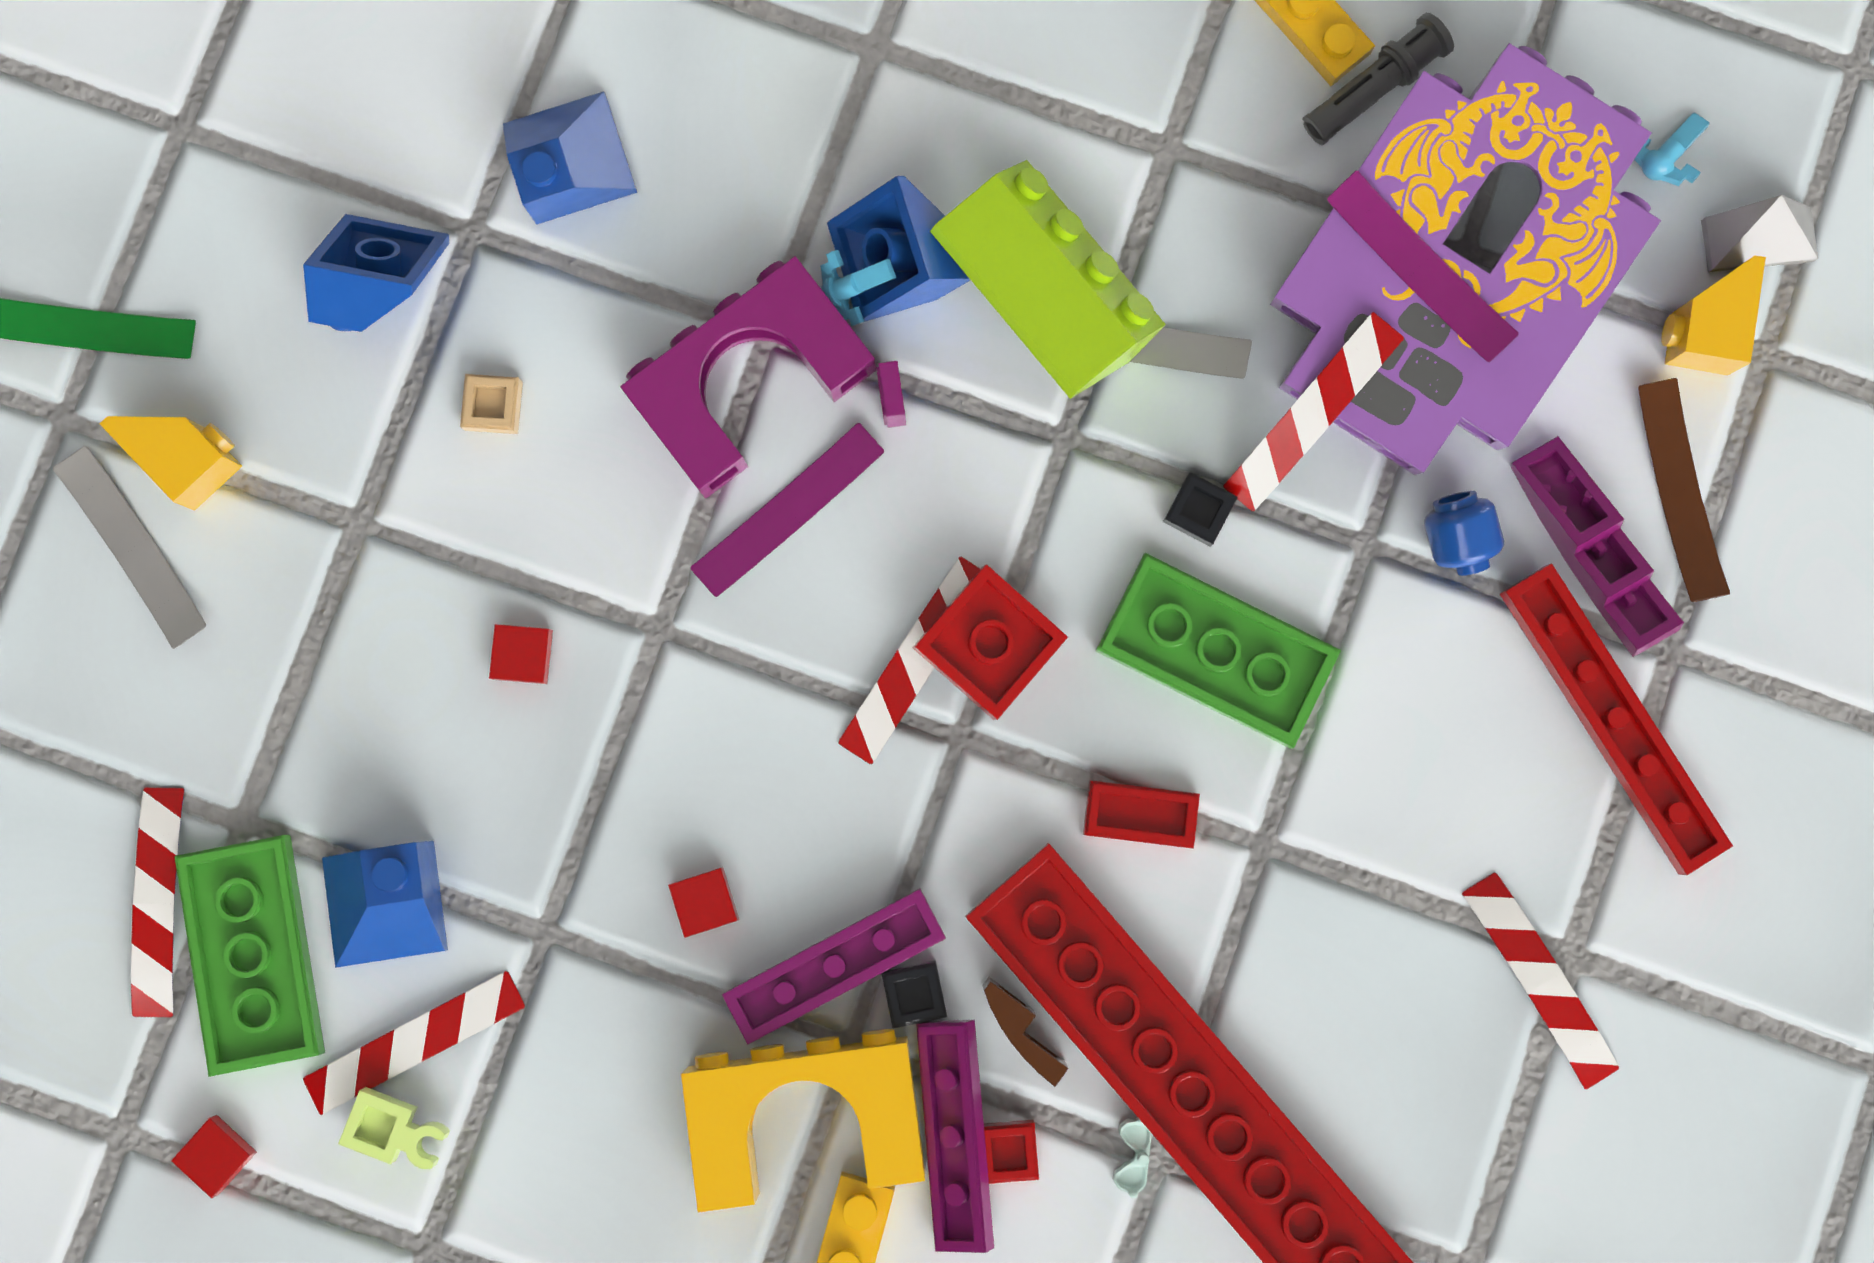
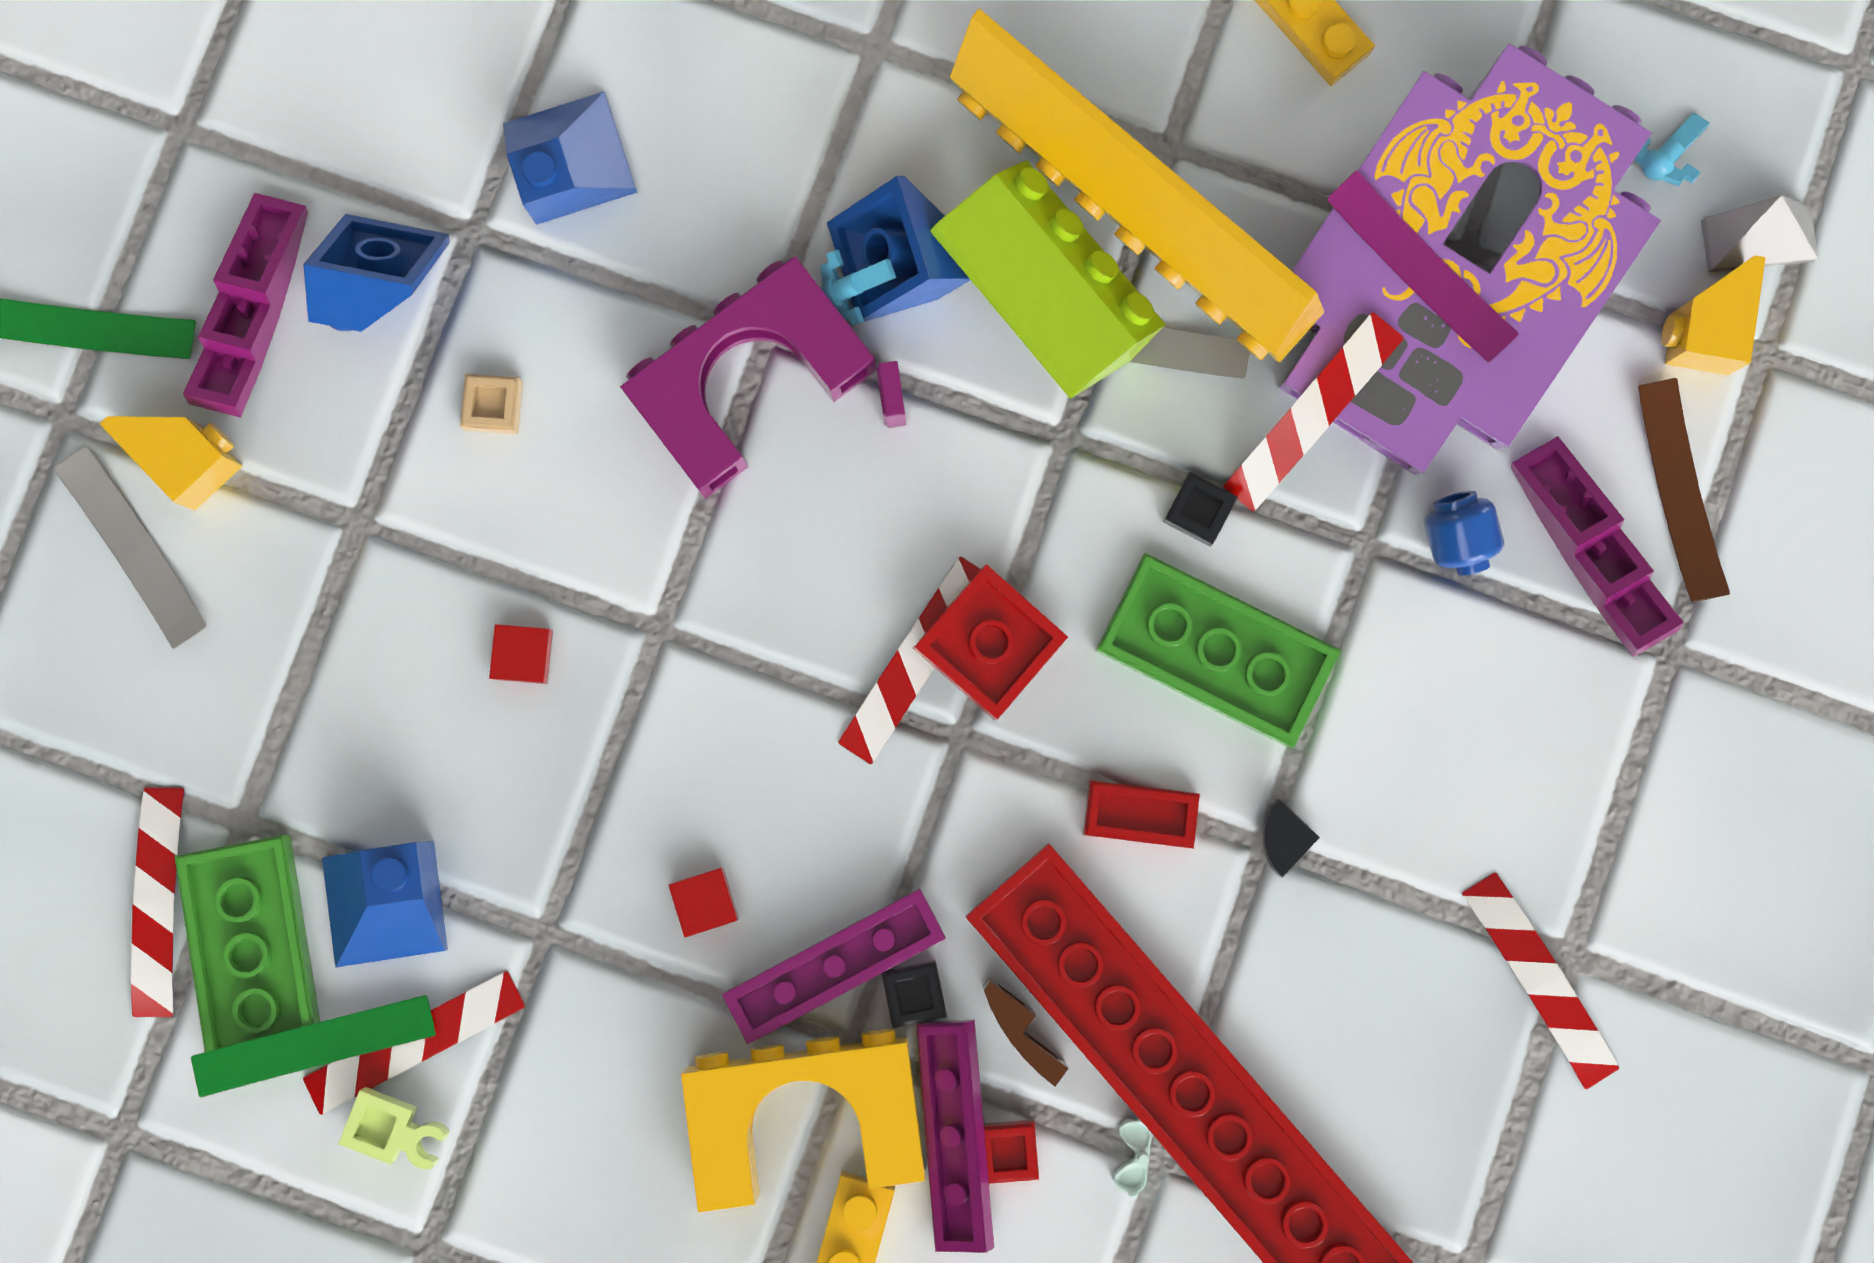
(214, 1156): red tile -> none
(248, 305): none -> magenta slope
(312, 1045): none -> green sticker
(787, 510): magenta sticker -> none
(1134, 190): none -> yellow slope
(1285, 838): none -> black tile
(1396, 66): dark grey pin -> none
(1616, 720): red plate -> none

